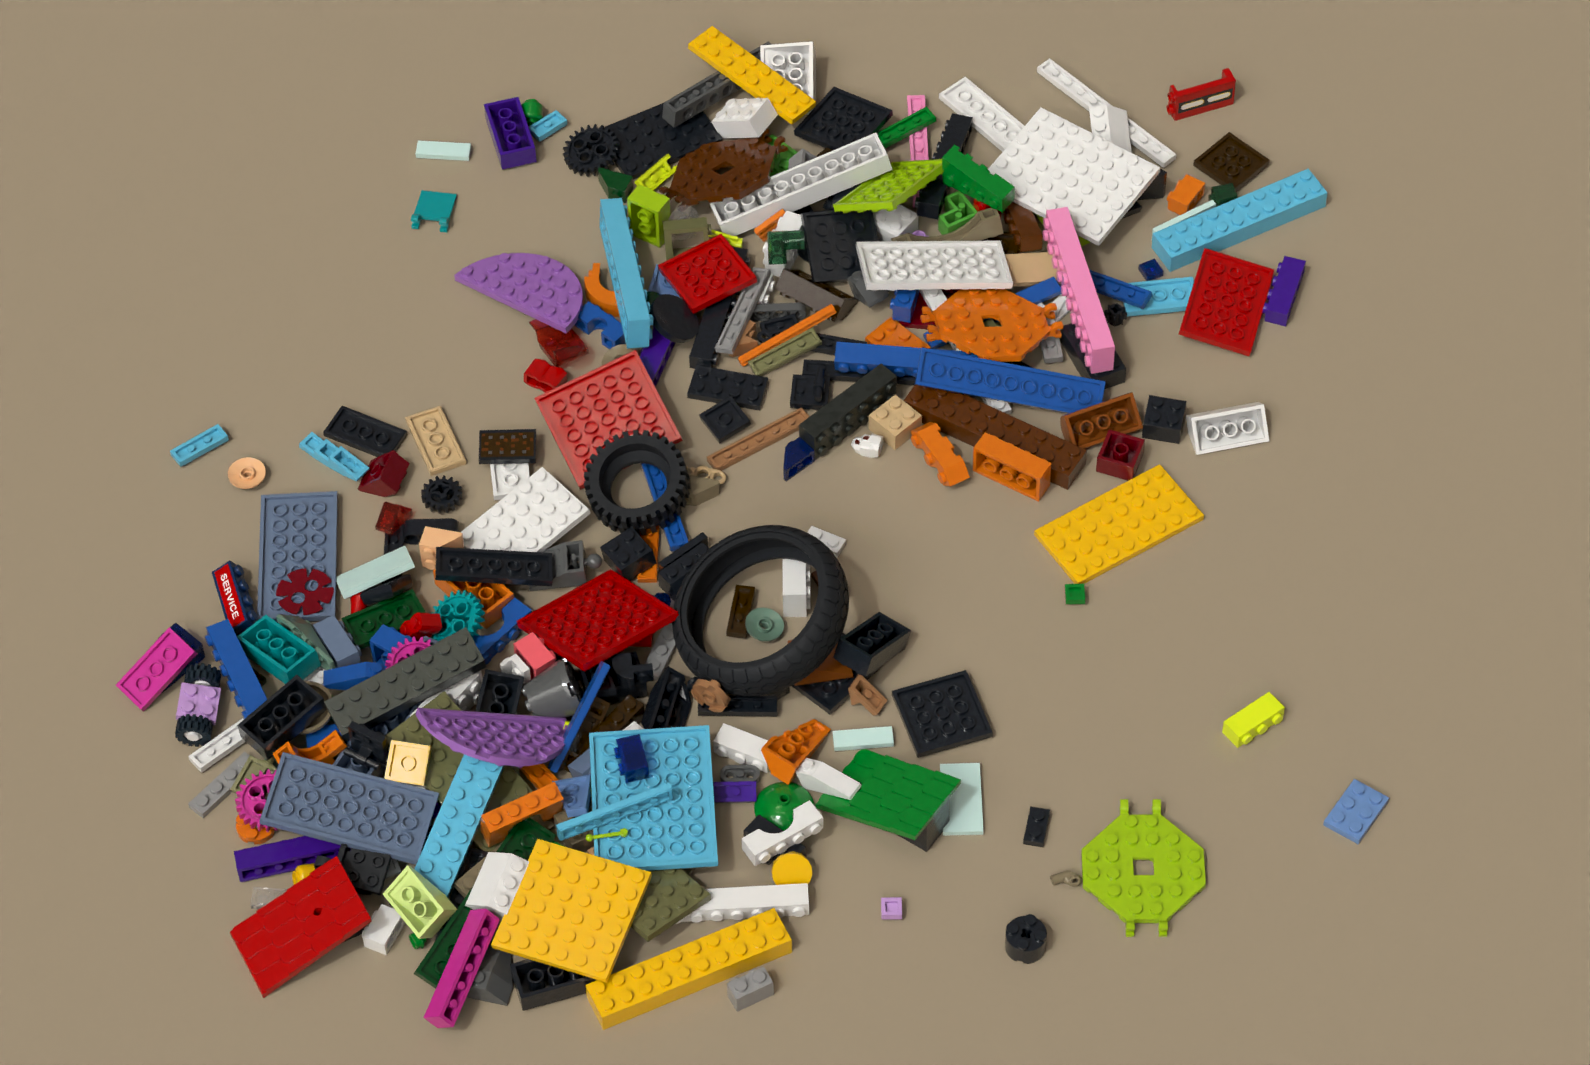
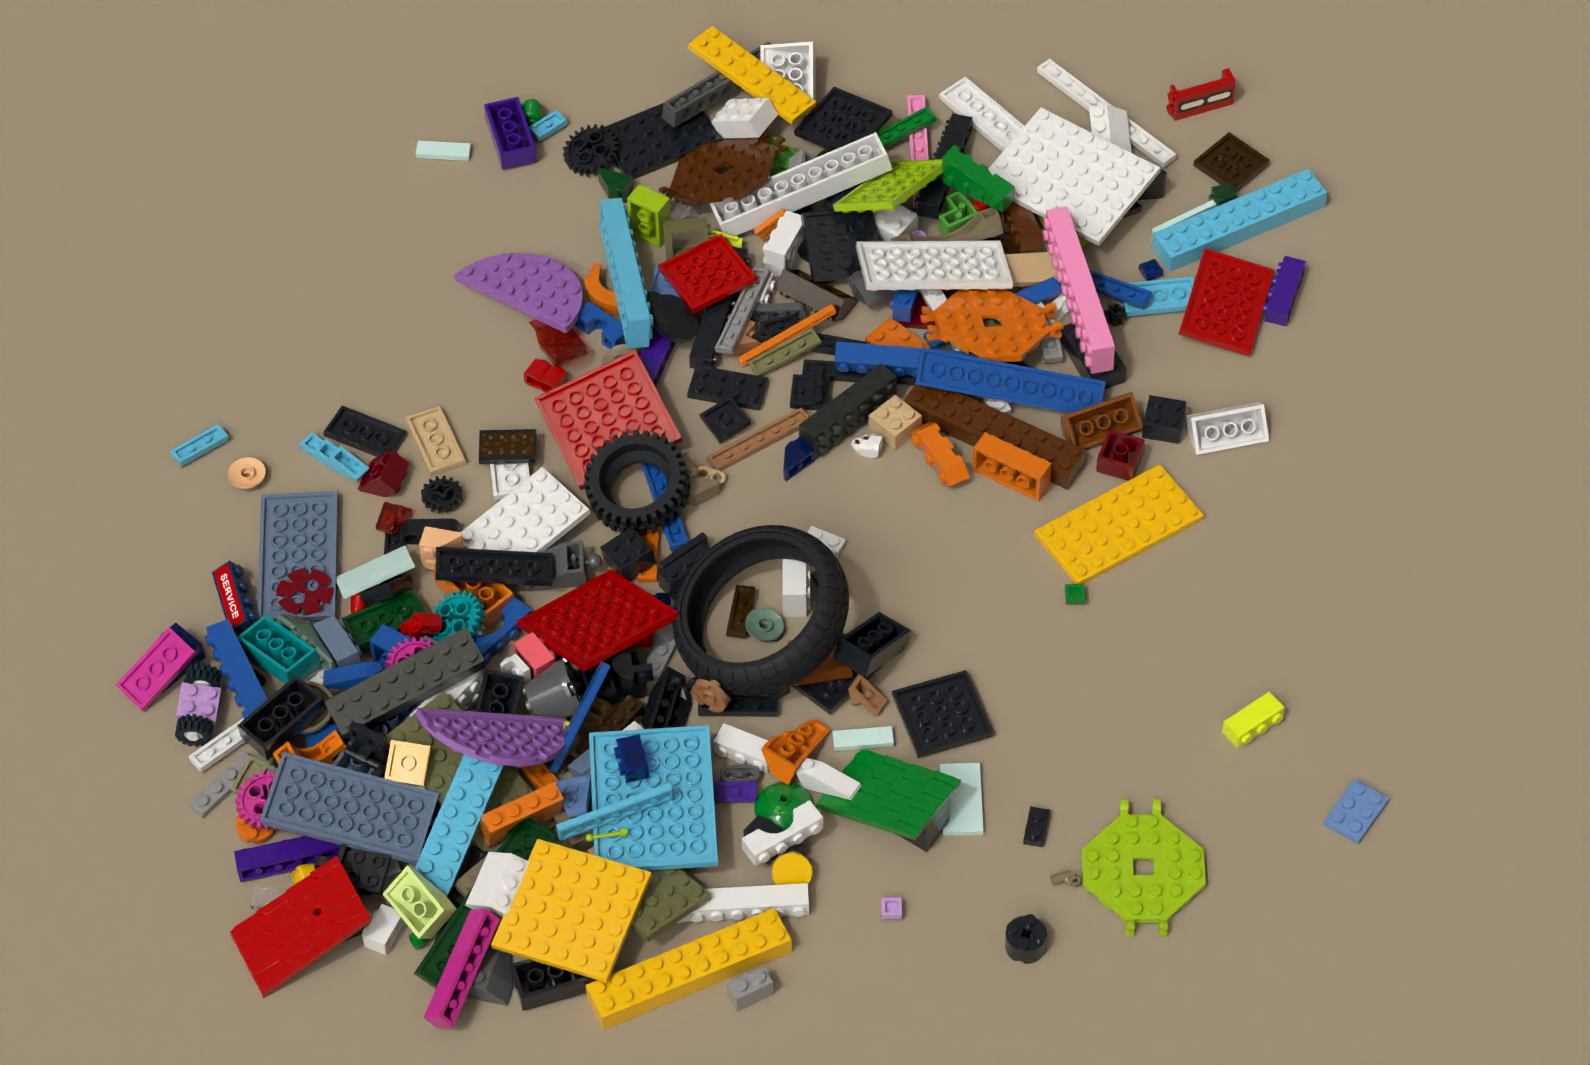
(435, 207): teal flag -> none
(656, 174): neon yellow hinge -> none
(781, 241): clear green brick -> none
(1186, 195): orange brick -> none

